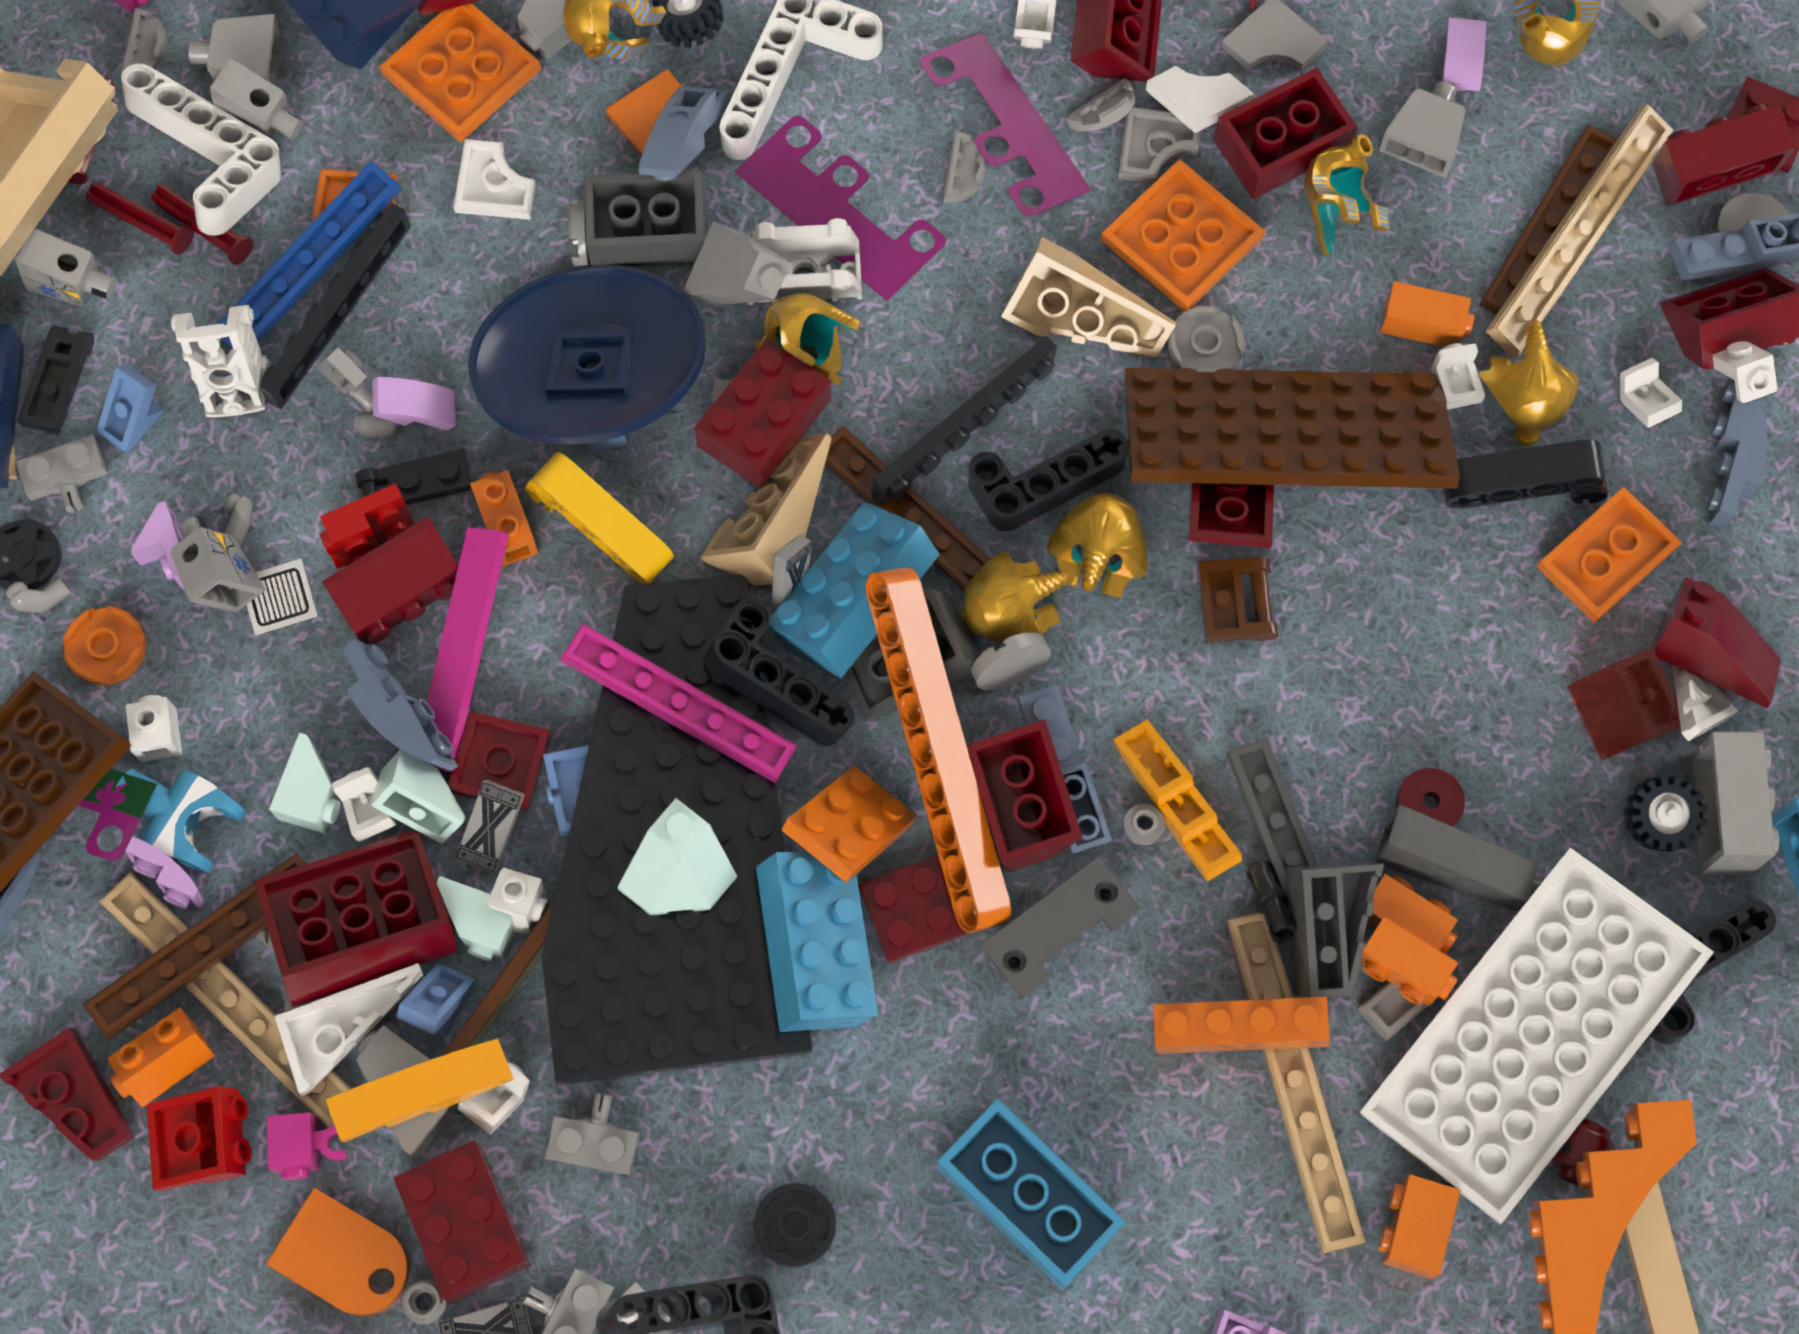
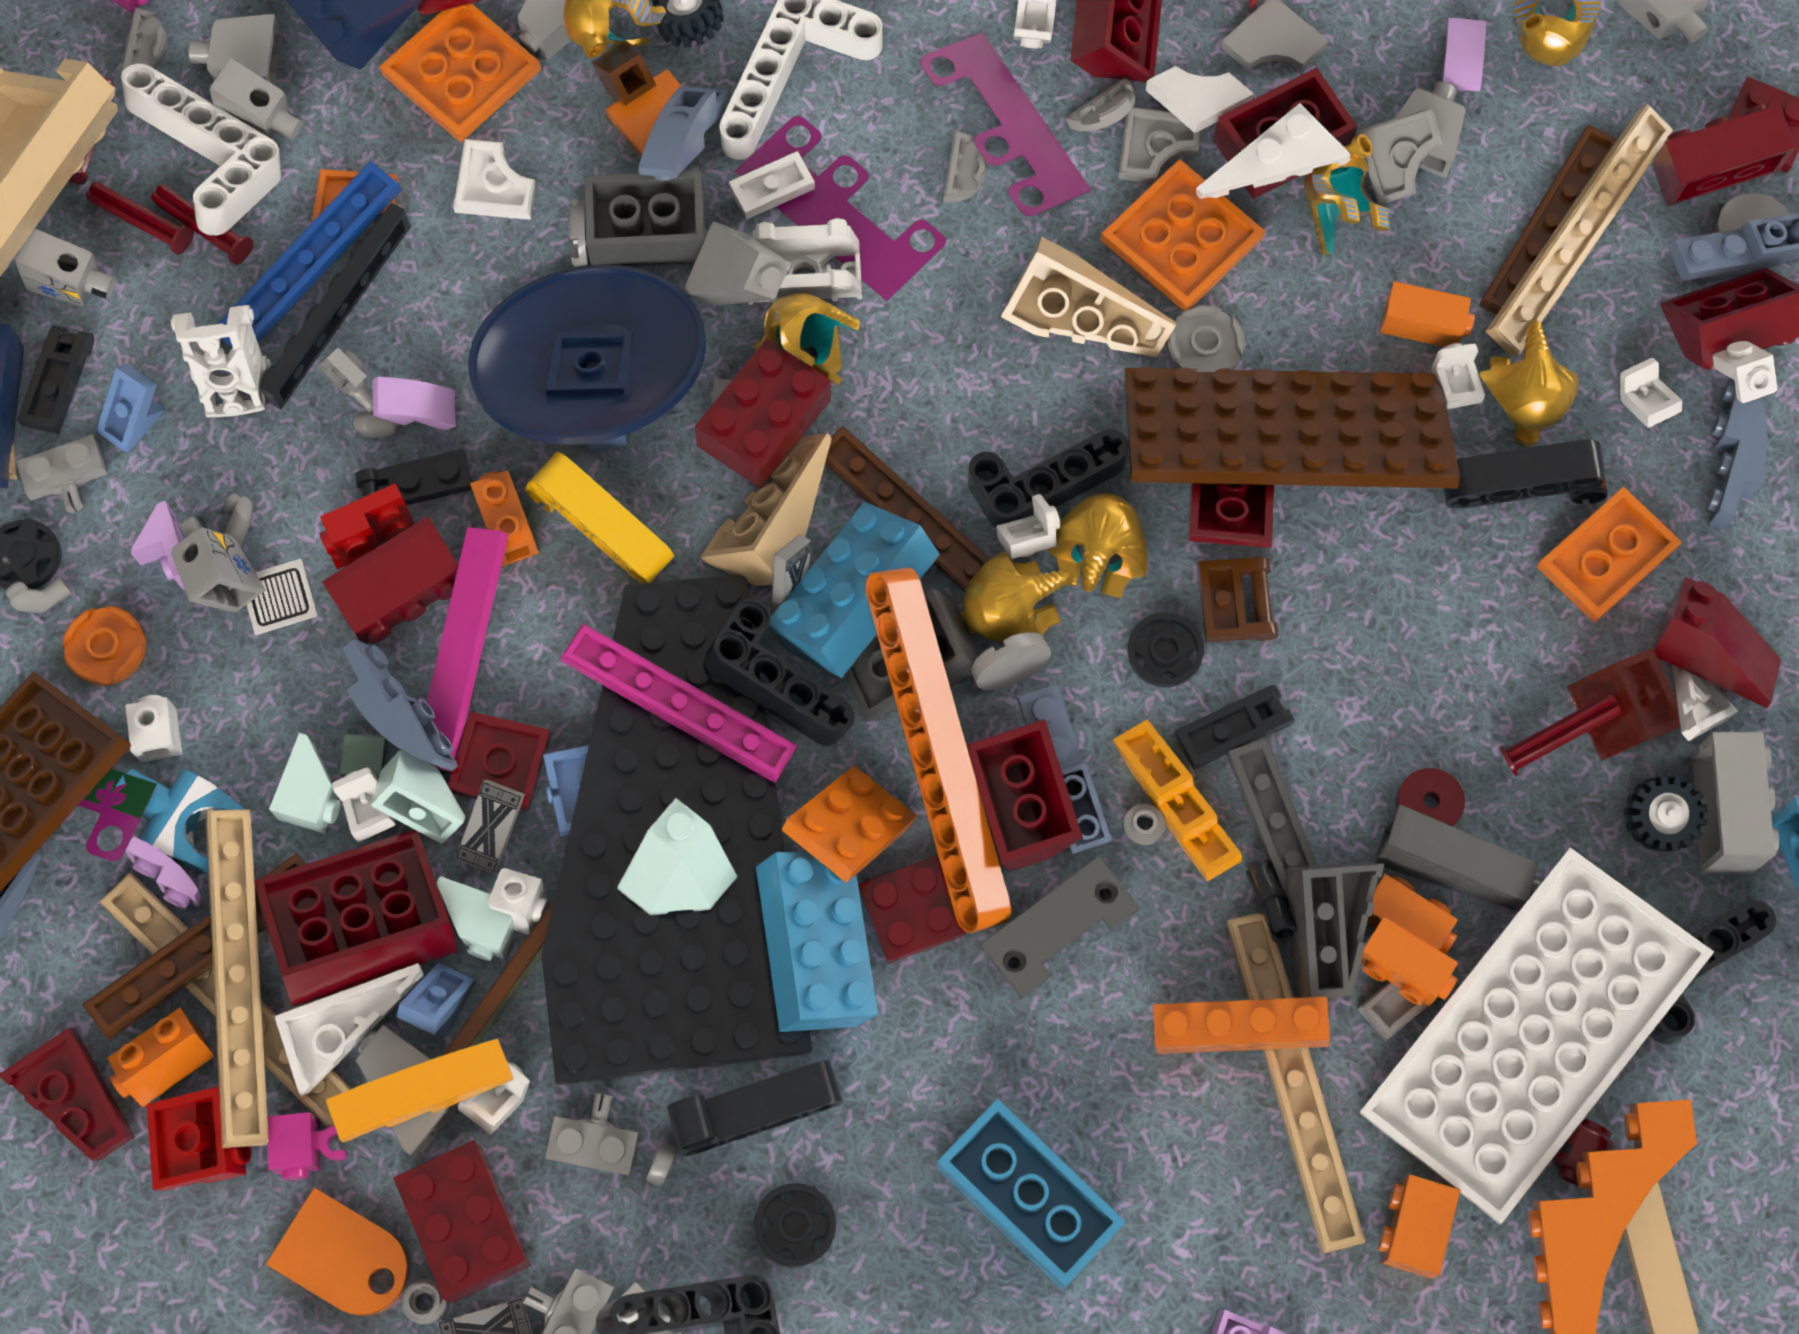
(236, 979): none -> tan tile
(363, 752): none -> sand green tile
(624, 73): none -> reddish brown brick
(661, 1163): none -> light grey tile
(752, 1109): none -> black beam
(771, 185): none -> white plate
(956, 428): black plate -> none
(1030, 533): none -> white bracket
(1165, 650): none -> black wheel
(1233, 727): none -> black plate
(1285, 149): none -> white wing
(1397, 152): none -> light grey tile
(1561, 732): none -> dark red axle

